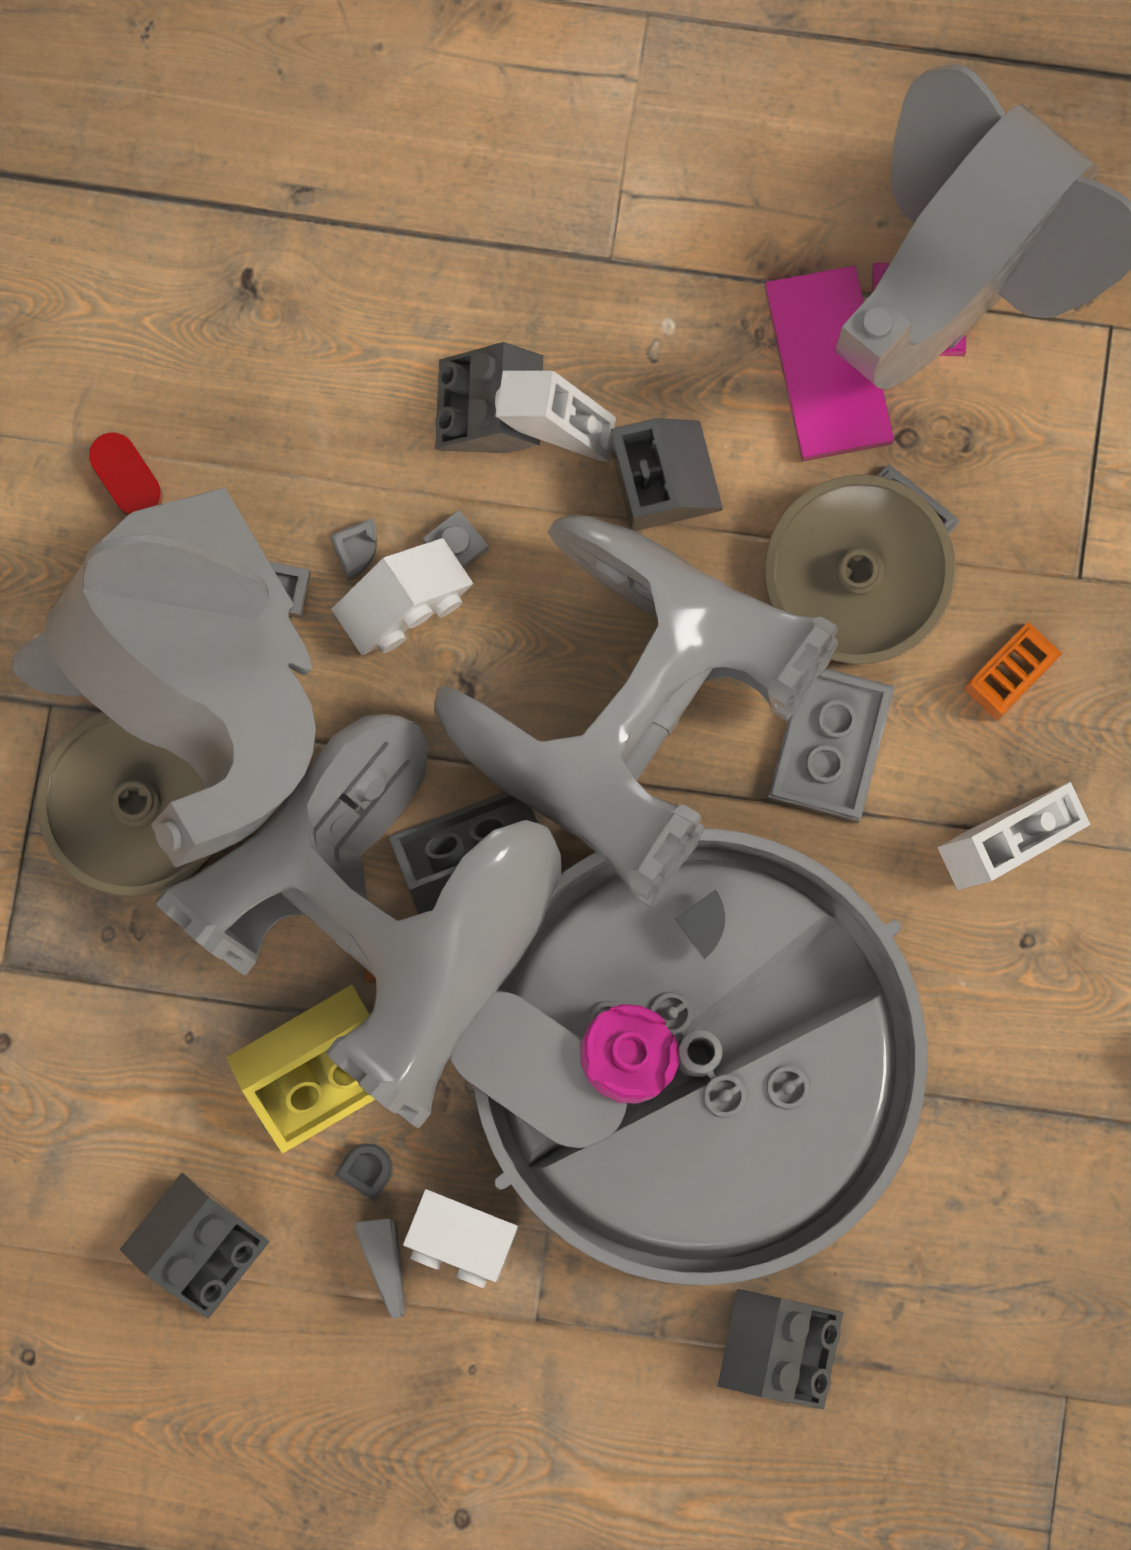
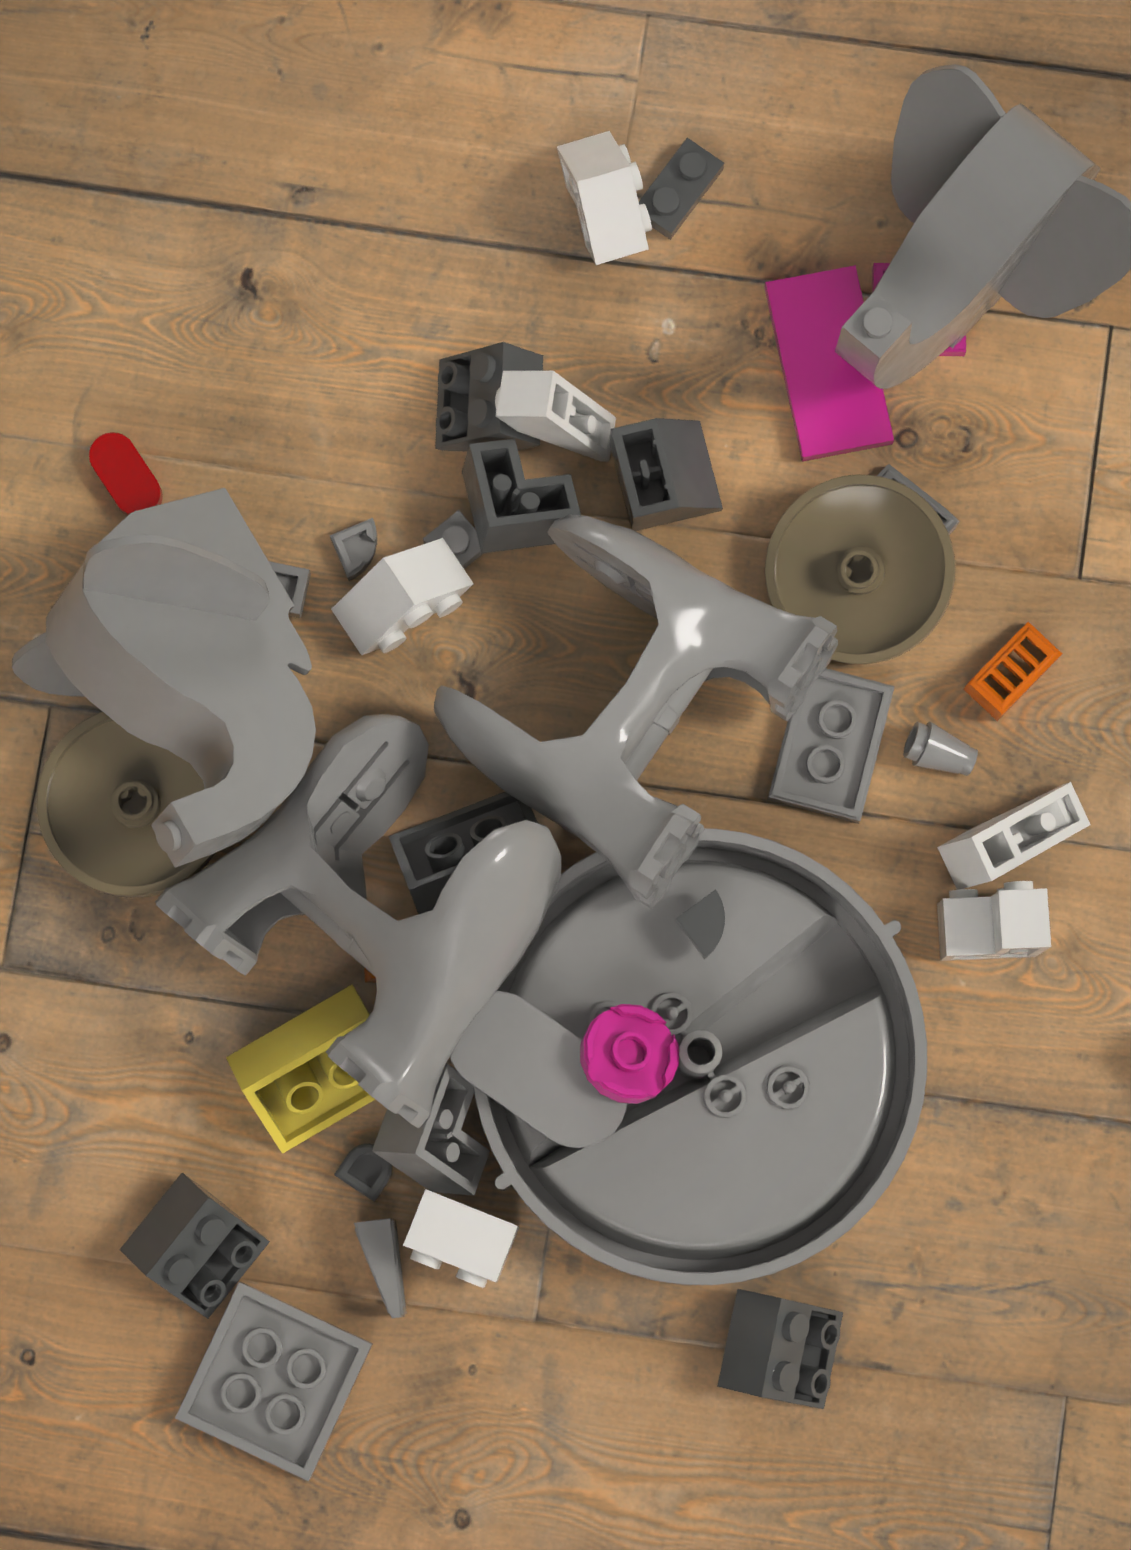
(274, 1381): none -> light grey plate
(439, 1151): none -> light grey brick
(507, 507): none -> dark grey brick
(605, 196): none -> white brick
(680, 187): none -> dark grey plate
(938, 750): none -> light grey cone
(994, 927): none -> white brick

